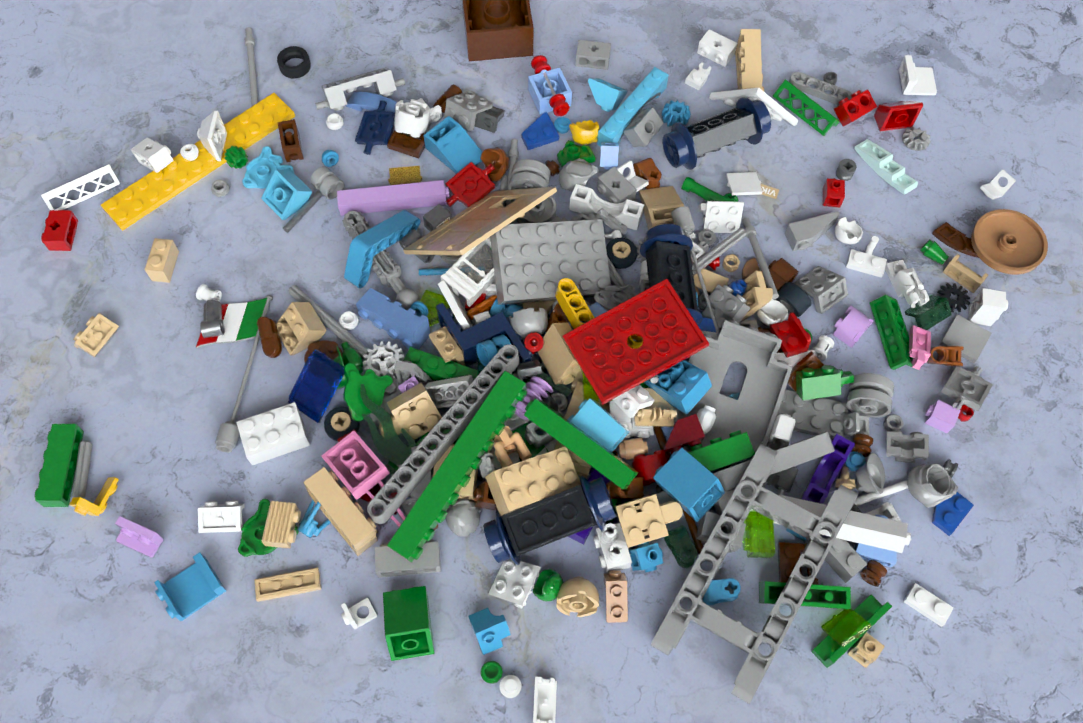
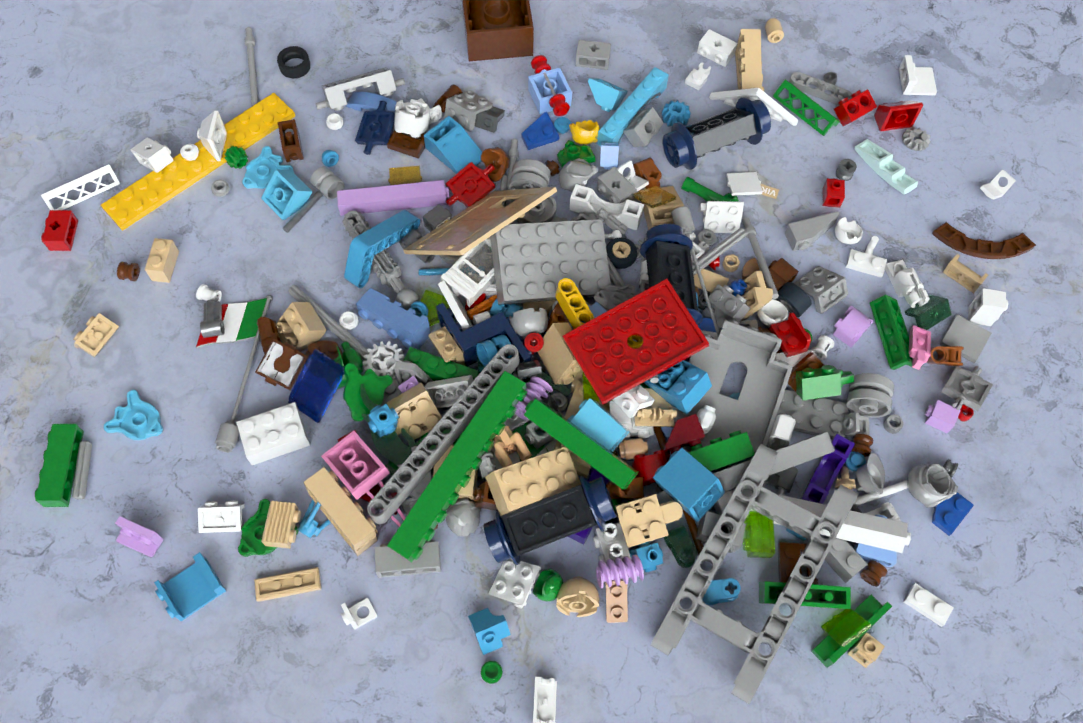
(94, 509): yellow bracket -> none
(128, 271): none -> reddish brown wheel
(136, 420): none -> medium azure tile
(281, 364): none -> piece
(336, 416): black wheel -> none
(383, 427): none -> dark azure brick
(407, 623): green slope -> none
(510, 686): white plate -> none
(619, 570): none -> lavender piece
(654, 196): none -> clear yellow piece
(774, 30): none -> tan brick
(907, 447): light grey cylinder -> none
(934, 252): green cone -> none
(961, 300): black gear -> none
(1009, 241): medium nougat dish -> none

